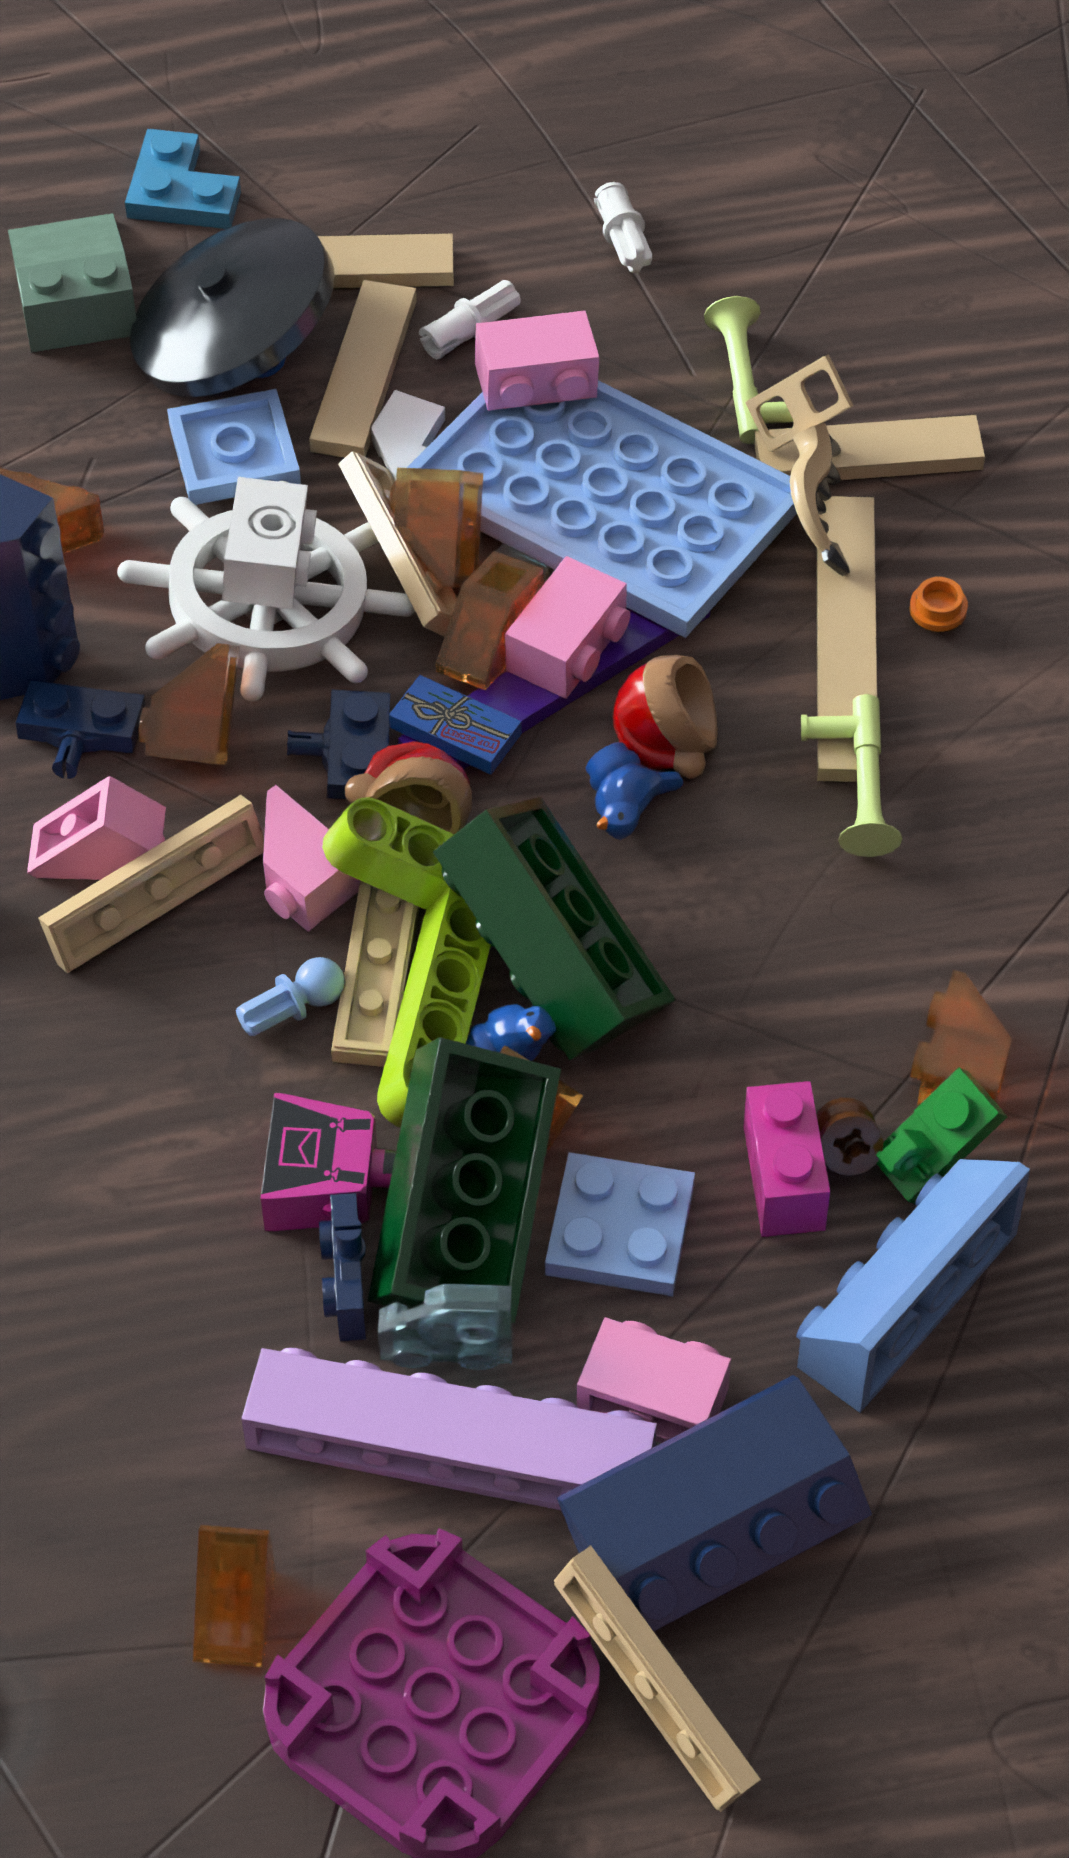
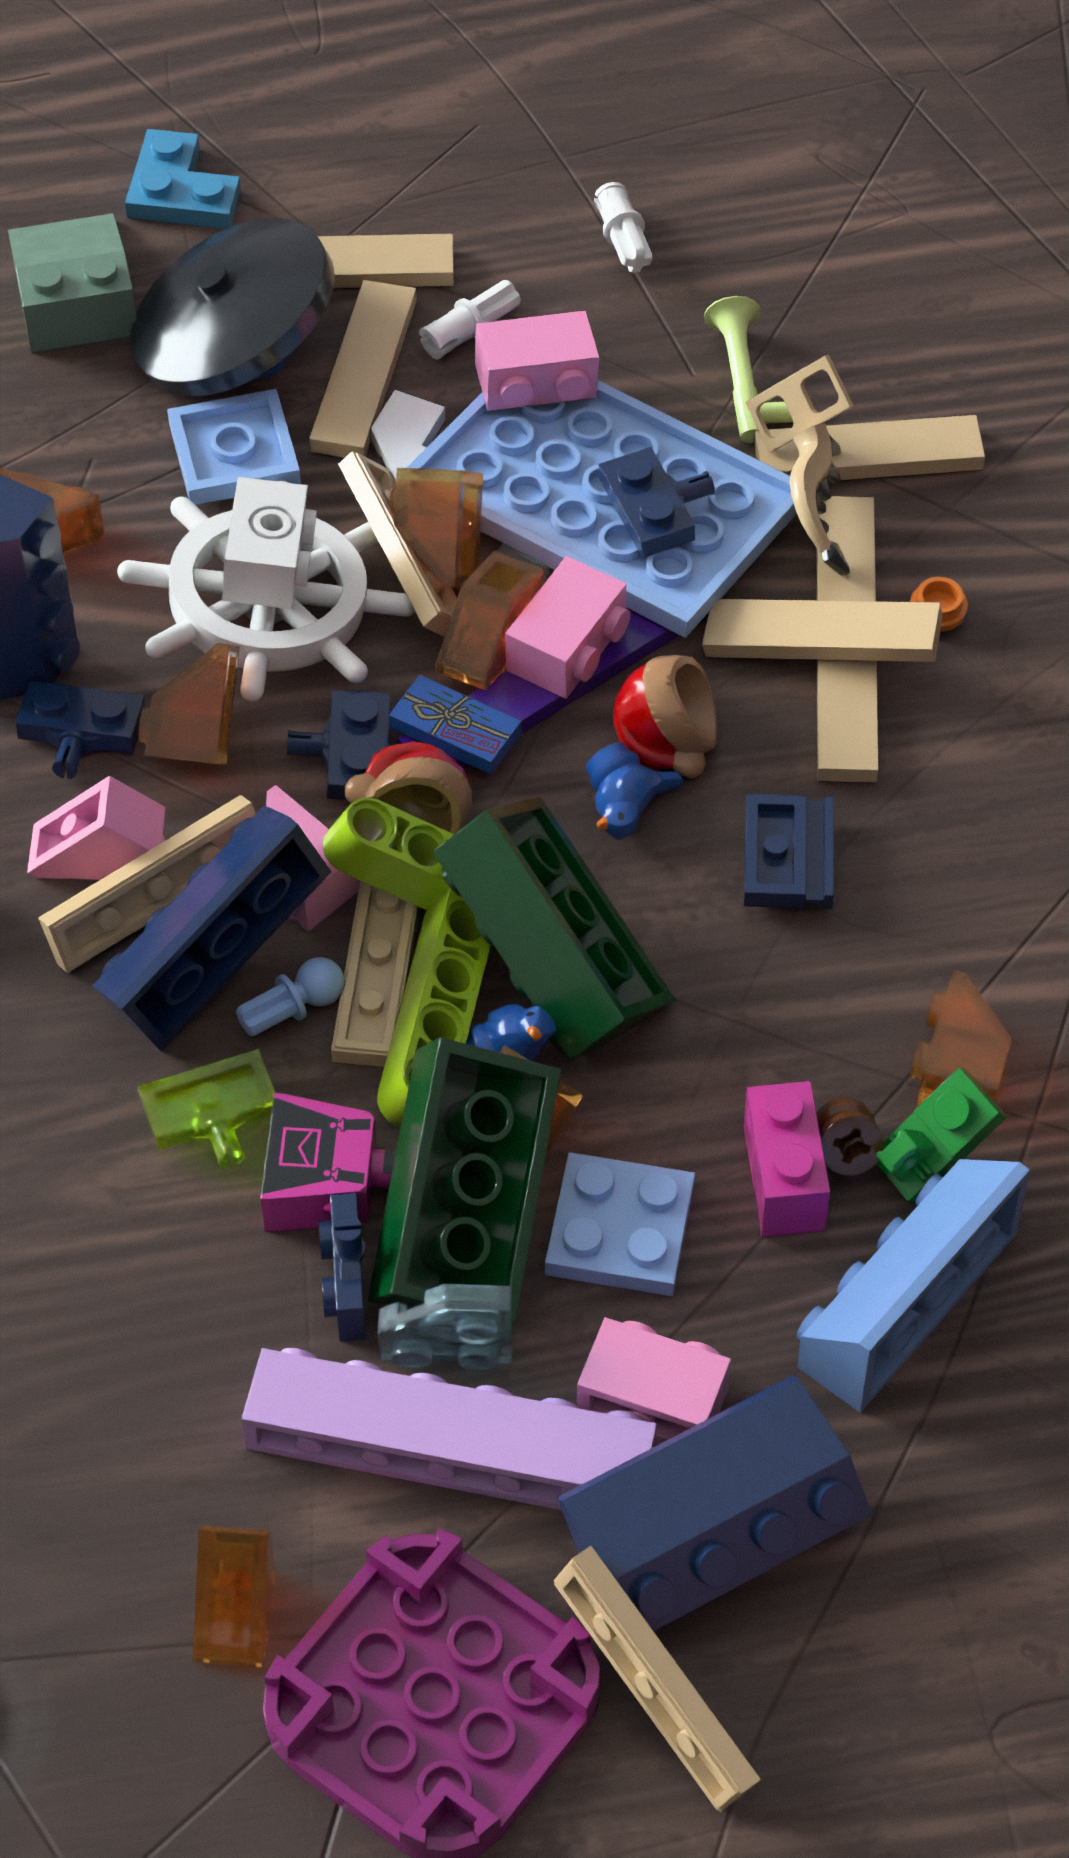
(209, 1104): none -> clear neon green plate
(212, 926): none -> dark blue slope
(652, 500): none -> dark blue plate
(788, 851): none -> dark blue plate
(823, 630): none -> tan tile
(870, 833): yellowish green piece -> none

